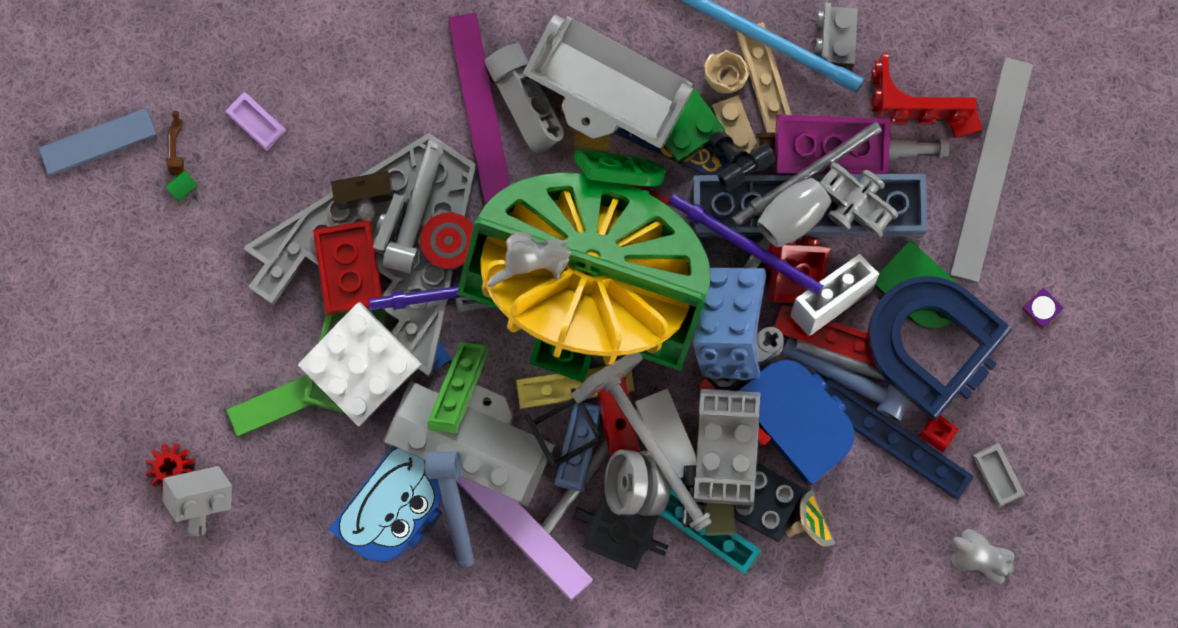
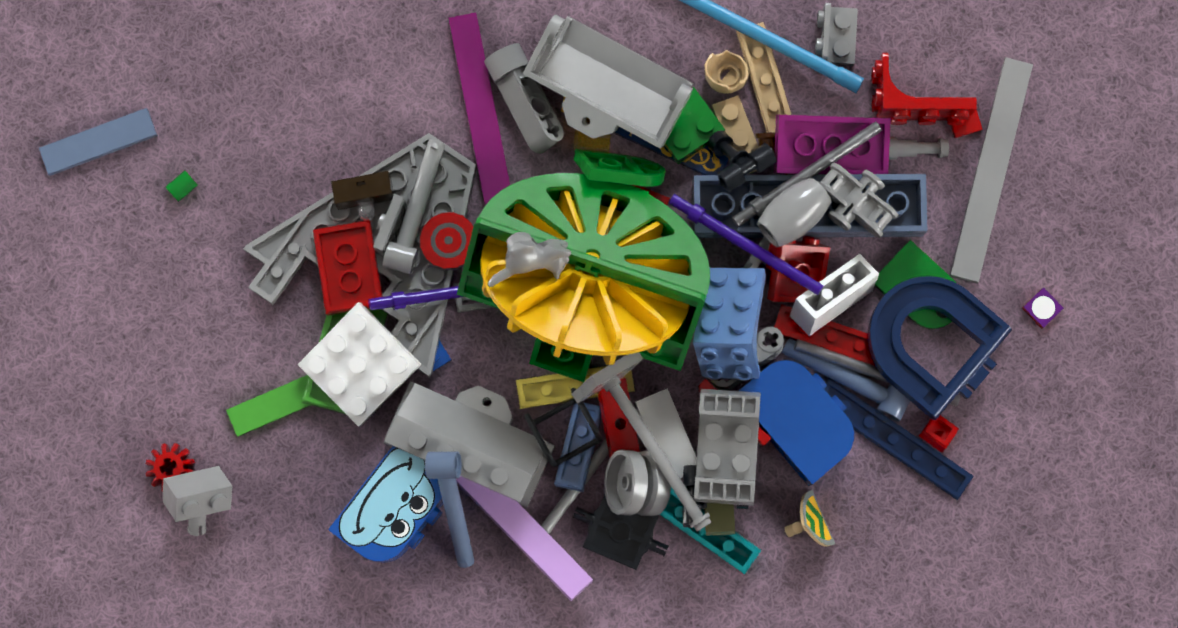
(174, 163): reddish brown piece -> none
(255, 121): lavender tile -> none
(458, 388): bright green tile -> none
(773, 504): black brick -> none
(978, 554): light grey animal -> none
(998, 475): light grey tile -> none

